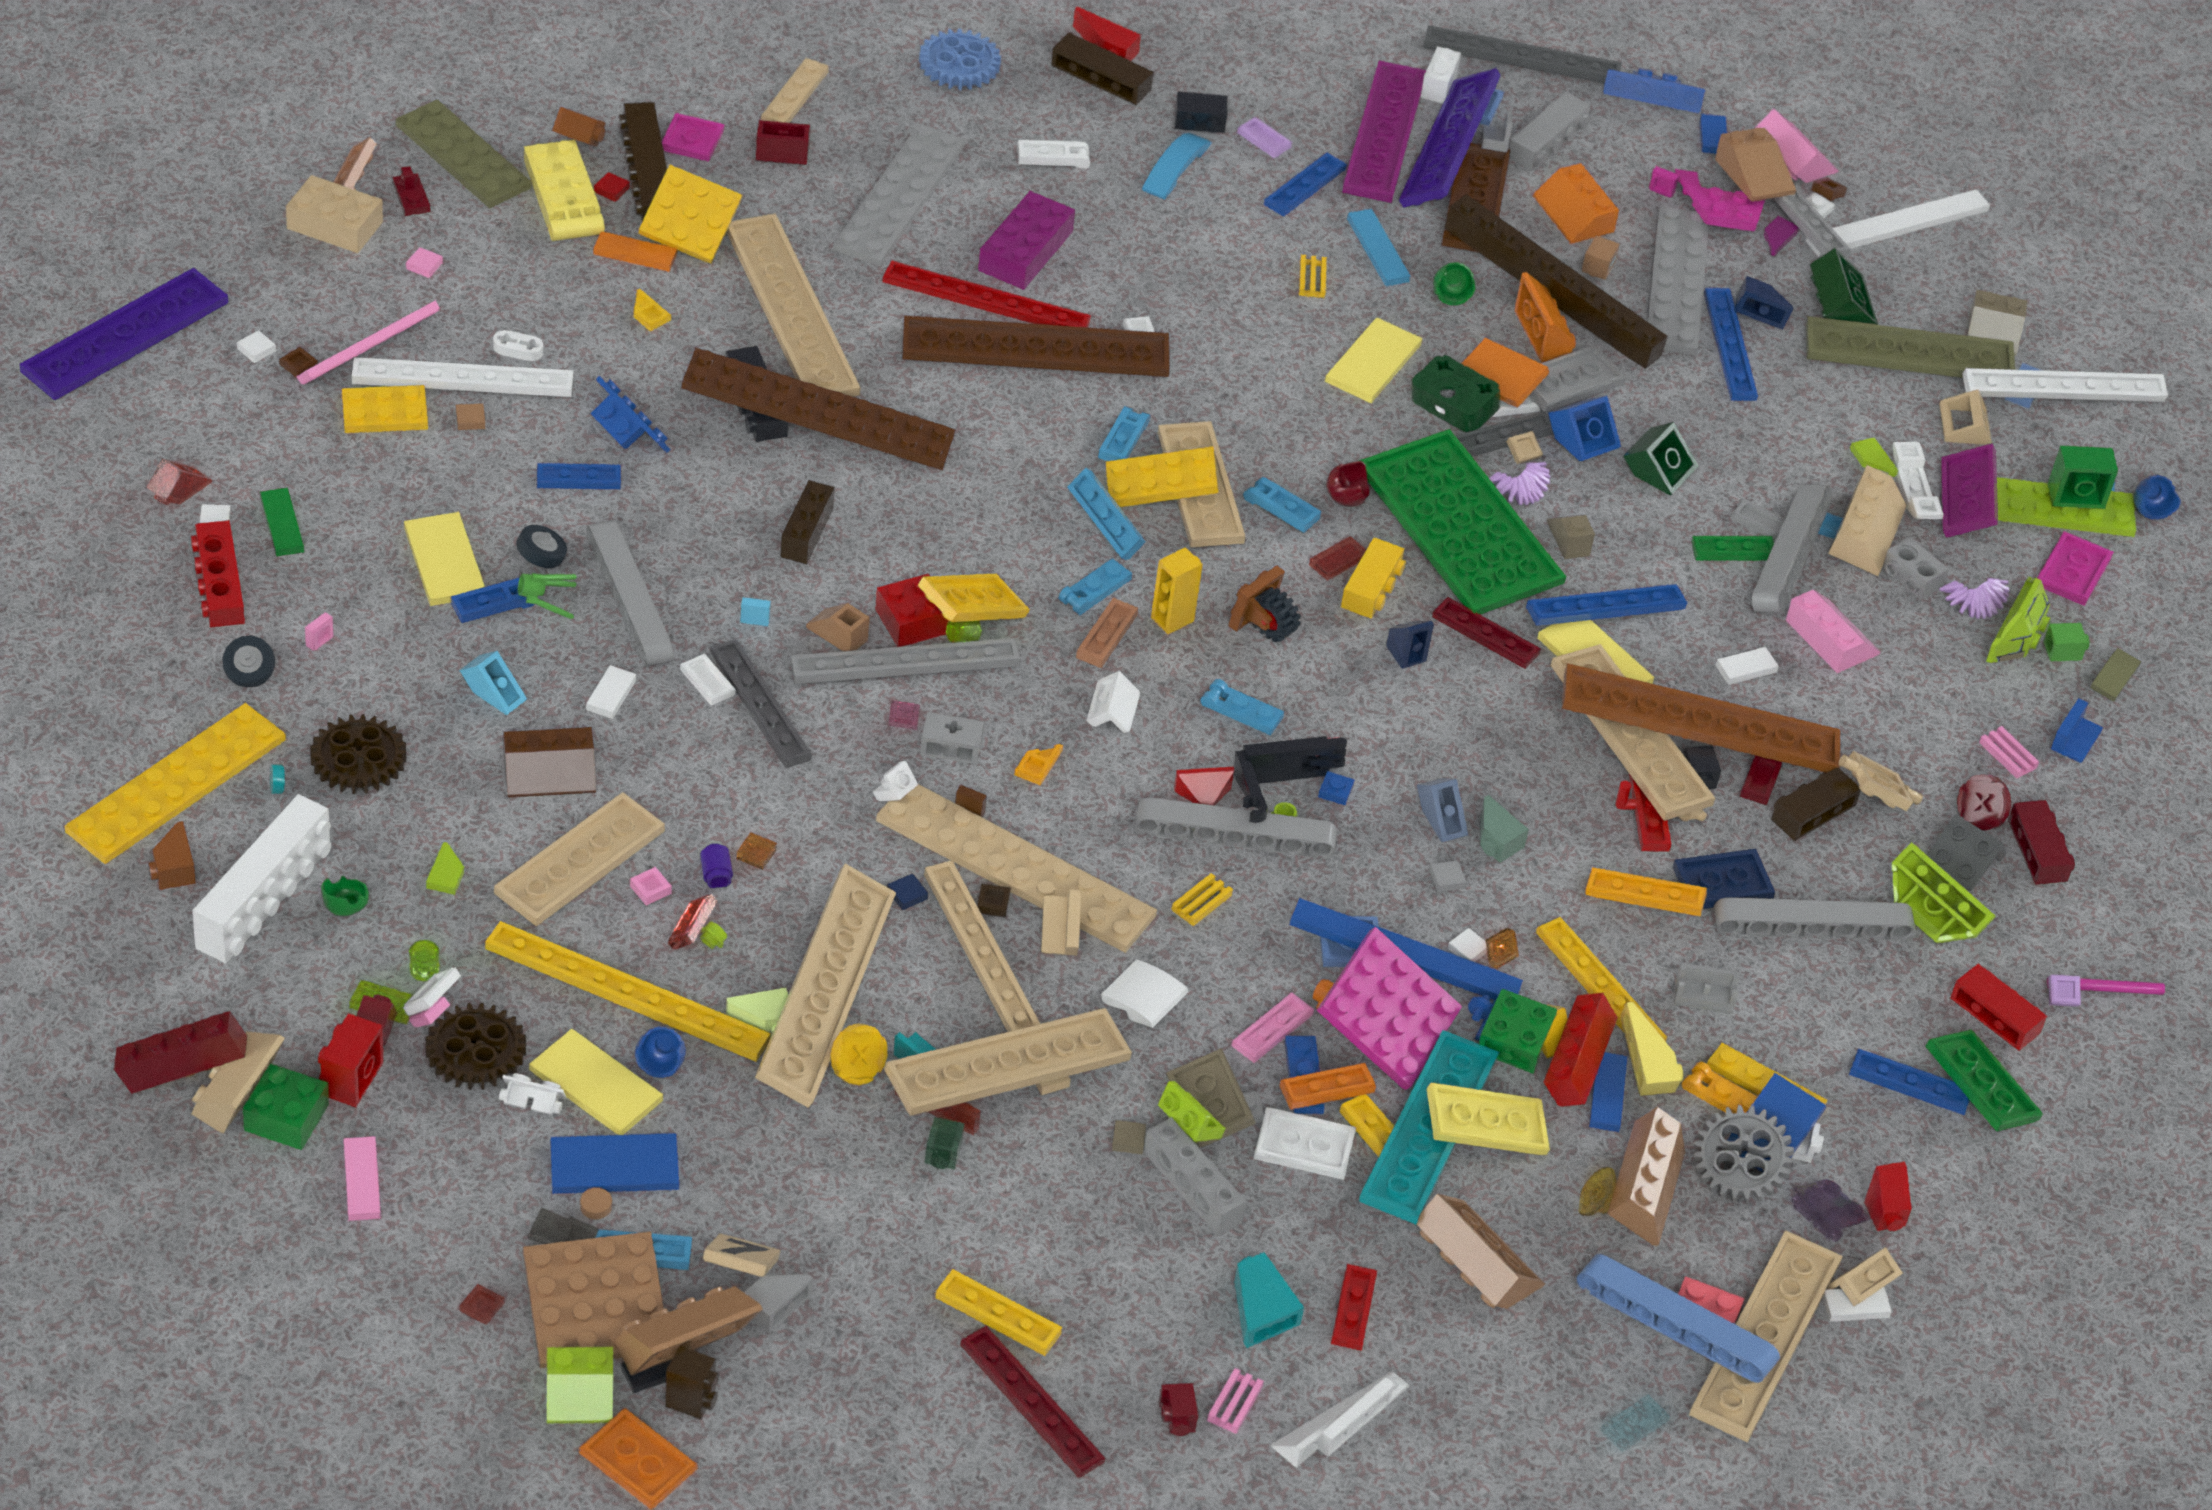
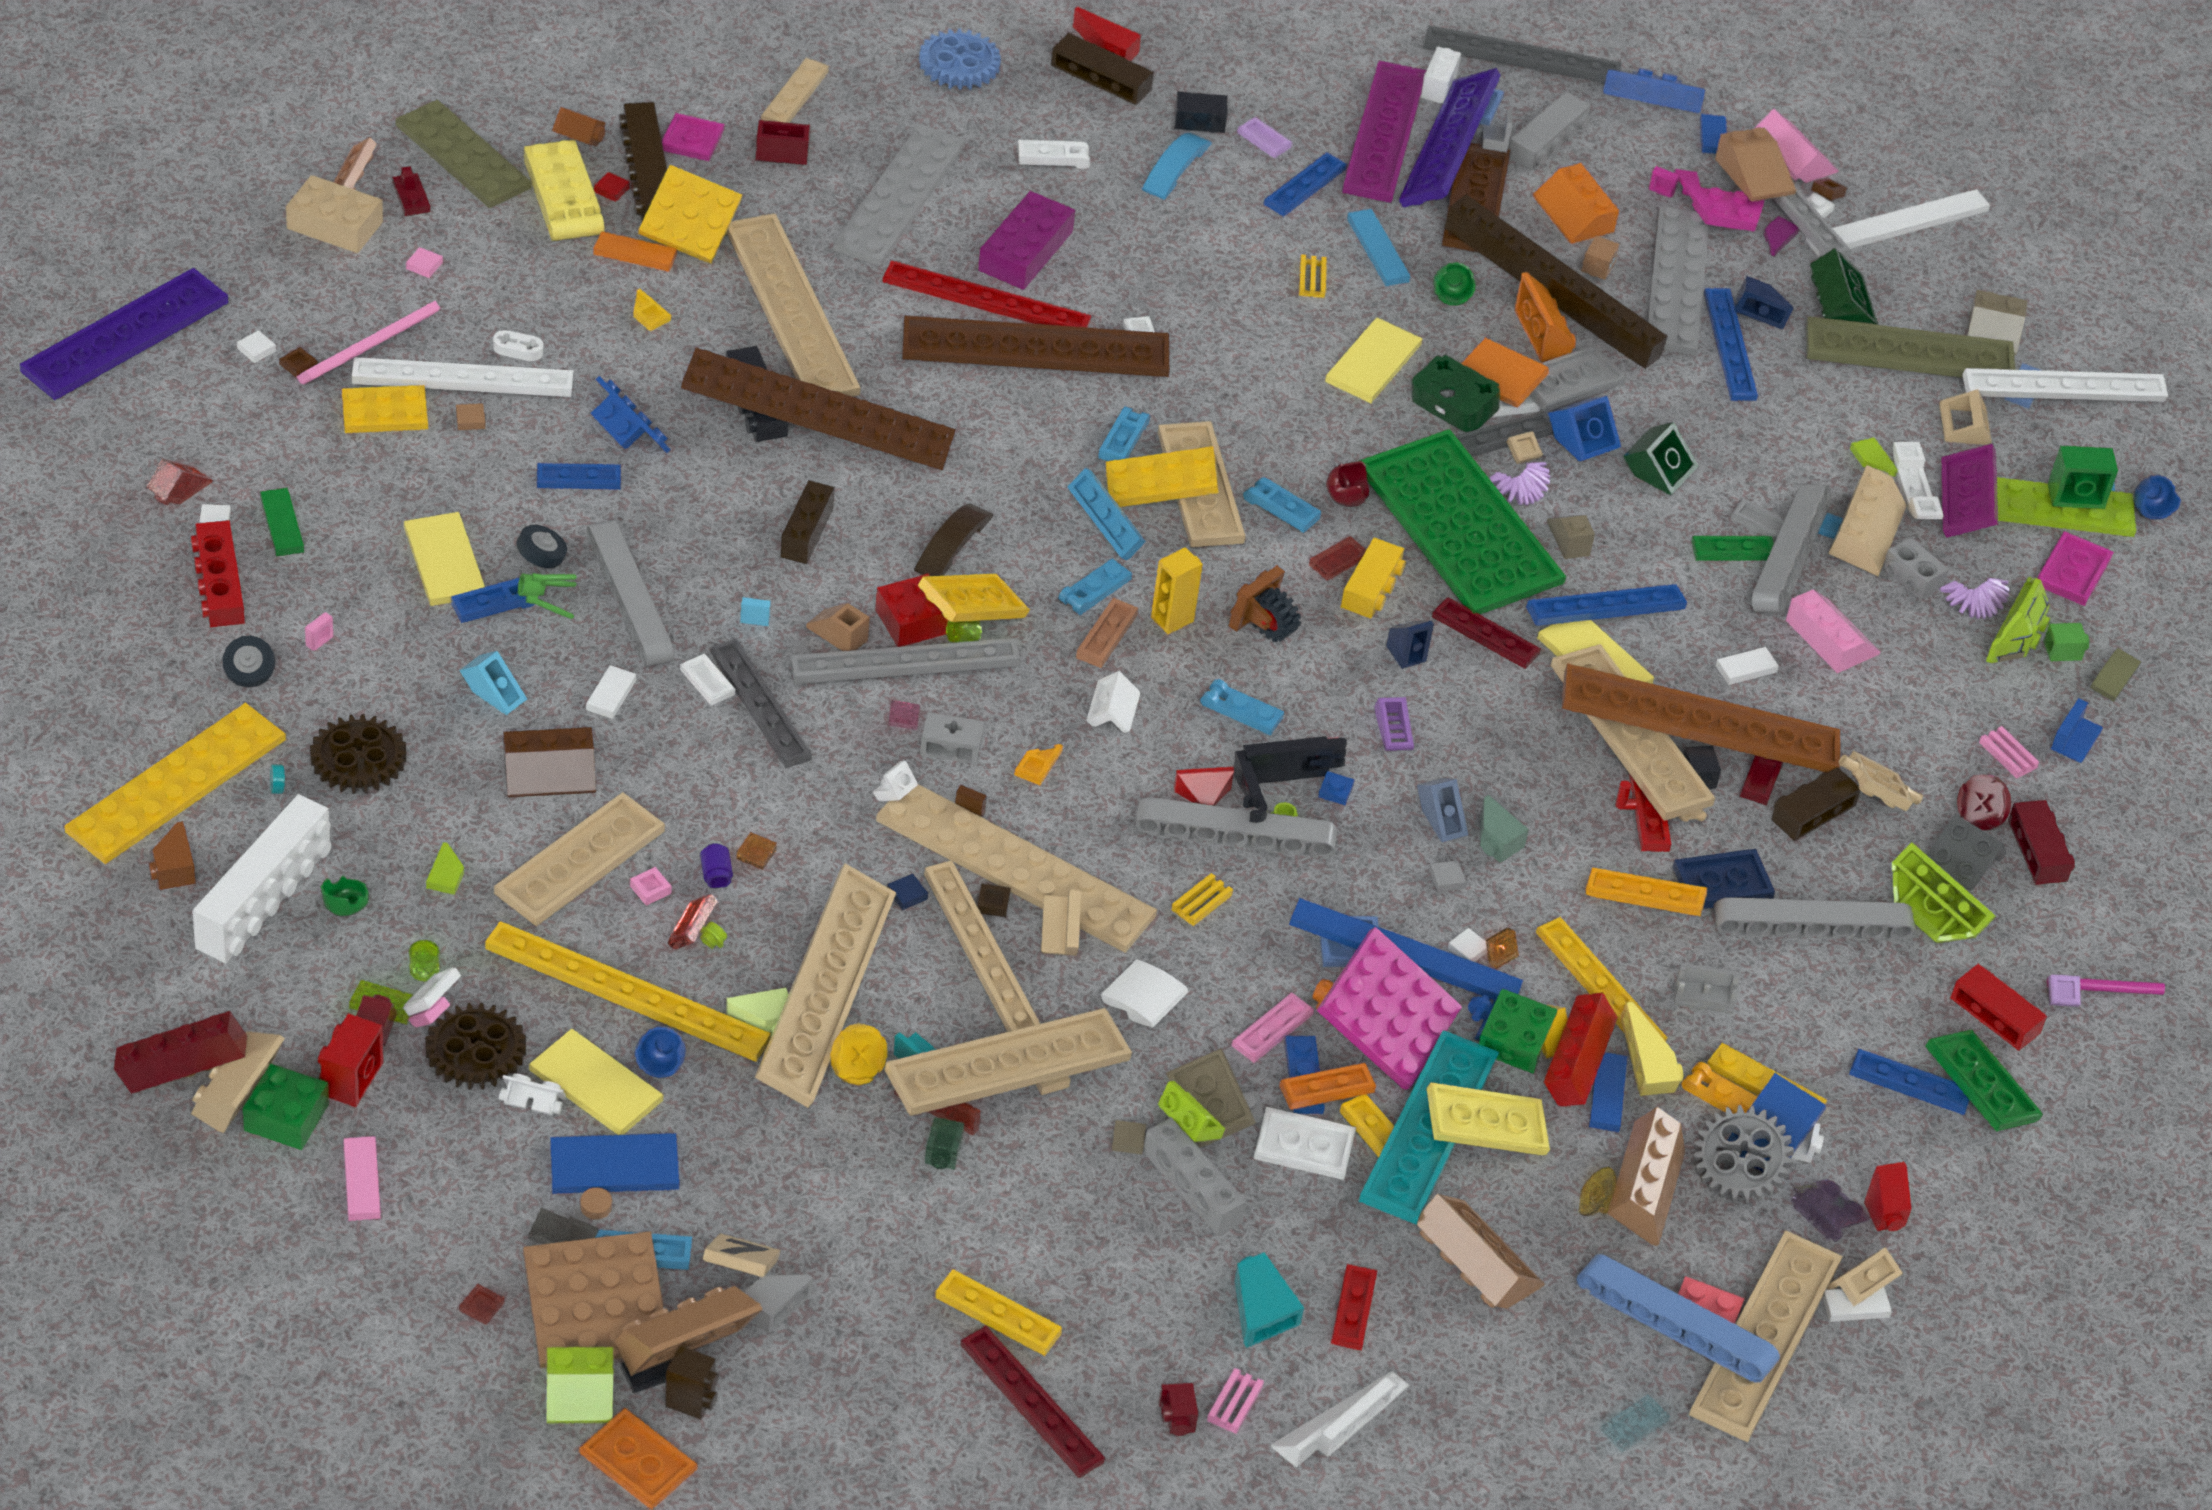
(951, 538): none -> dark brown slope
(1399, 706): none -> medium lavender slope

